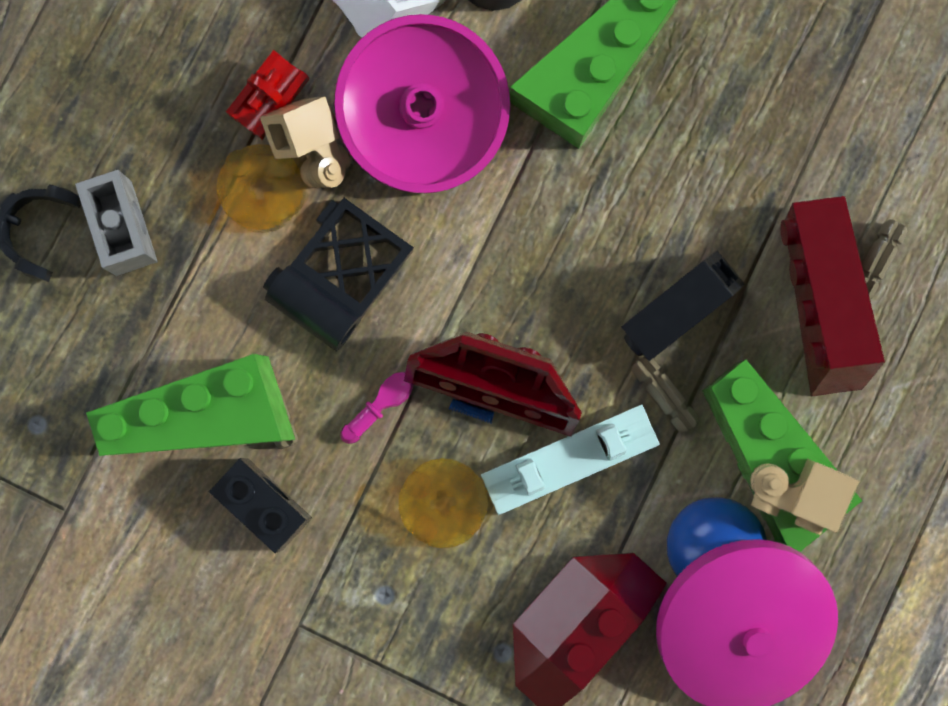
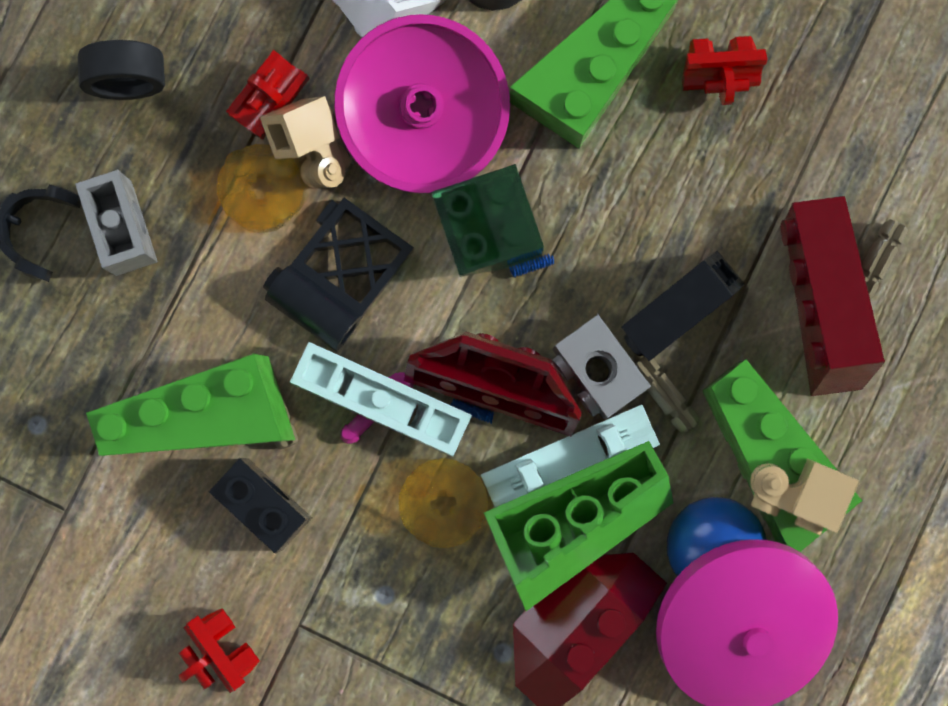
(121, 69): none -> black tyre
(229, 668): none -> red hips
(380, 399): none -> light aqua hinge
(488, 222): none -> clear green slope
(523, 270): none -> blue leg
(577, 519): none -> bright green wedge
(597, 342): none -> light grey brick
(725, 70): none -> red hips

